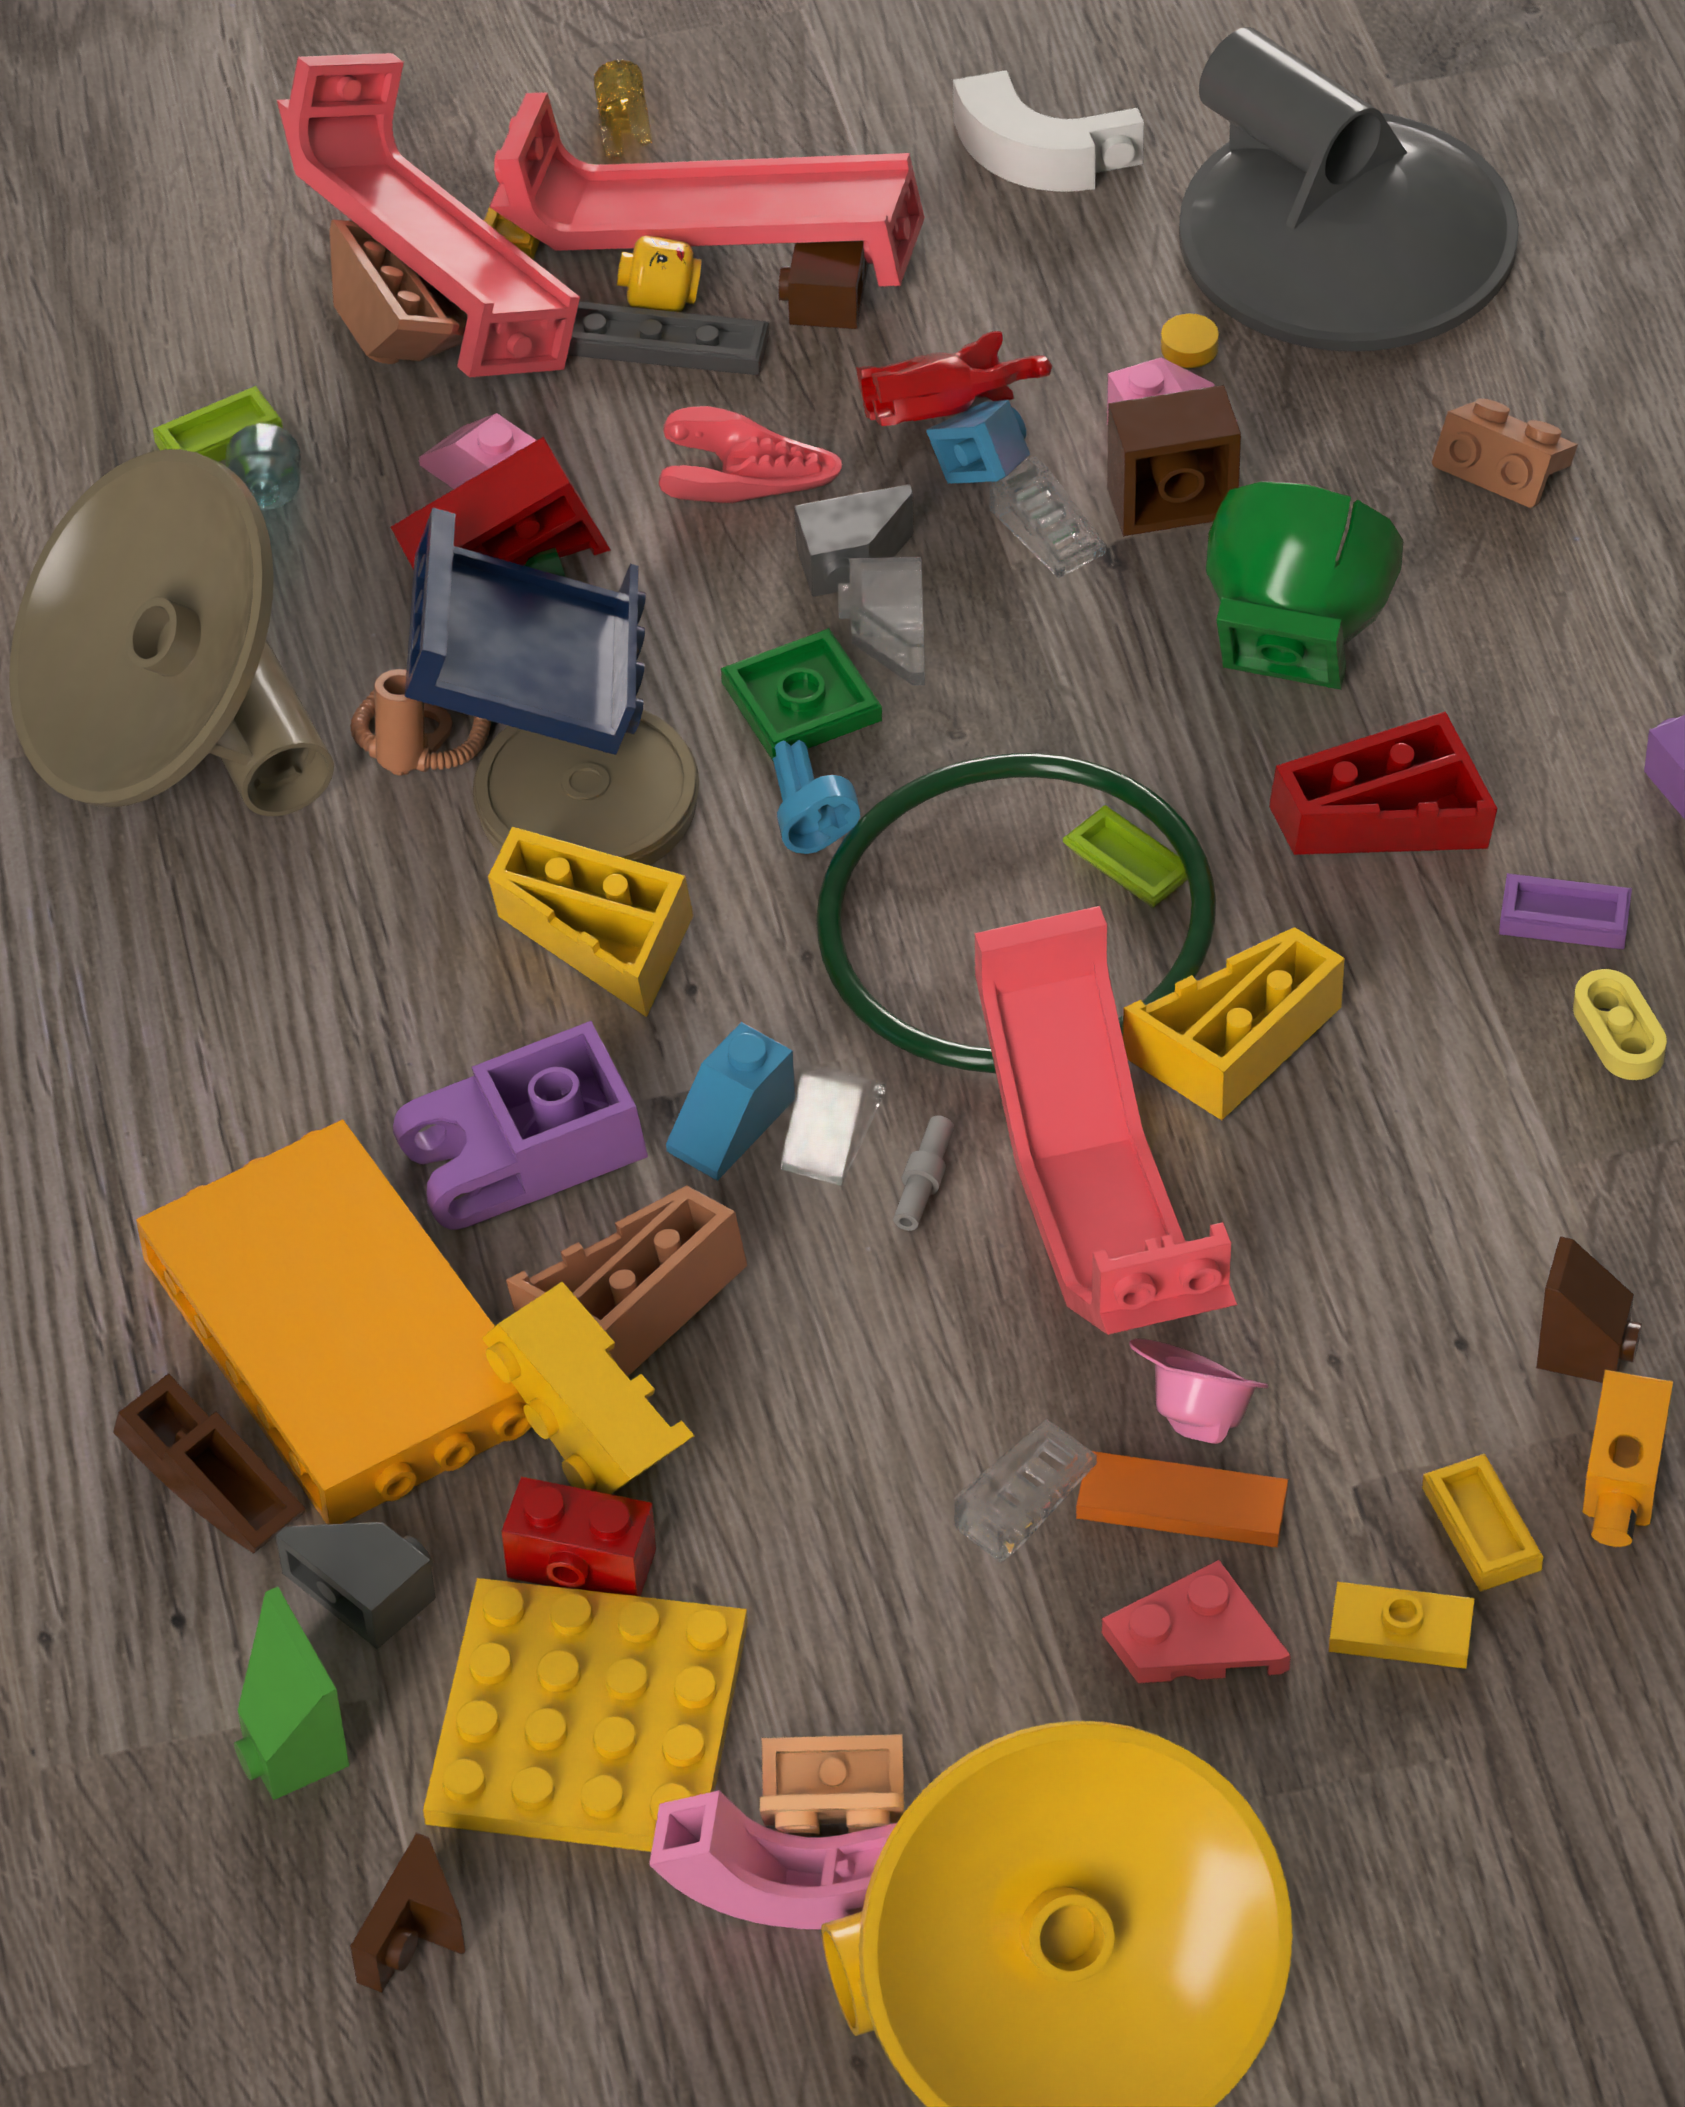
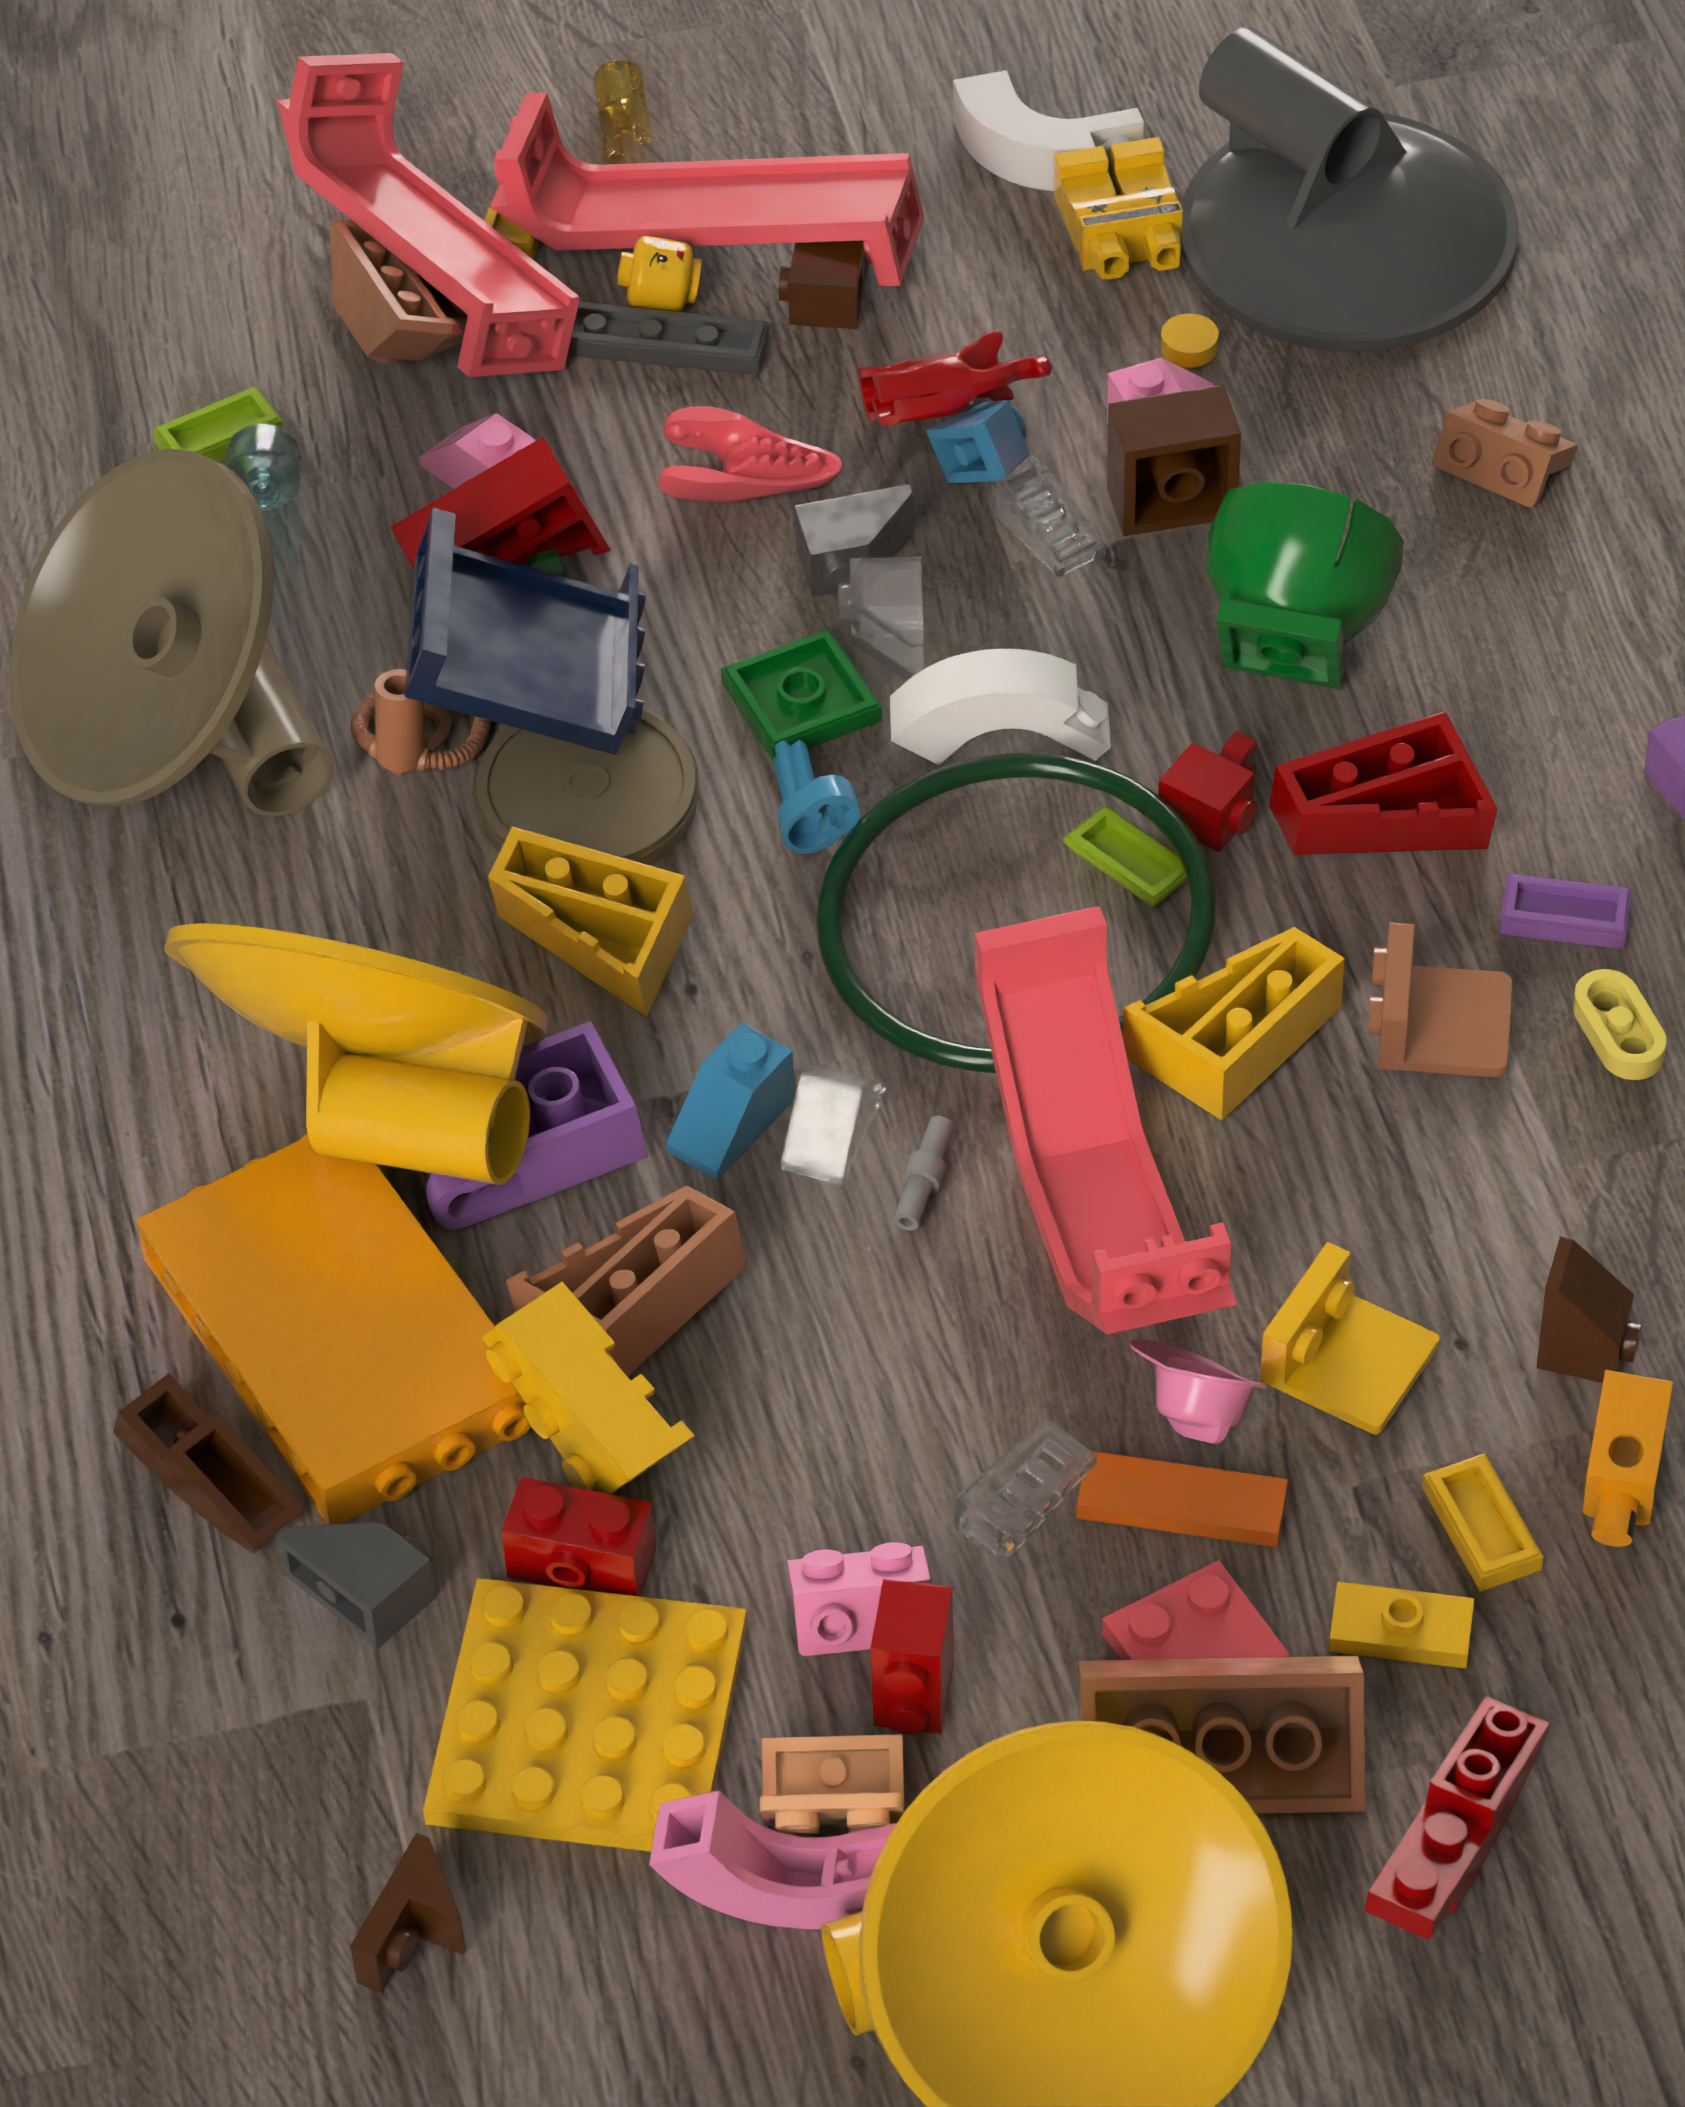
(288, 1706): bright green slope -> none
(399, 1052): none -> yellow dish
(840, 1594): none -> bright pink bracket
(912, 1656): none -> red brick
(993, 692): none -> white arch
(1120, 214): none -> yellow hips
(1213, 790): none -> red brick
(1269, 1725): none -> nougat slope
(1342, 1348): none -> yellow bracket
(1437, 1014): none -> nougat bracket
(1459, 1820): none -> red slope

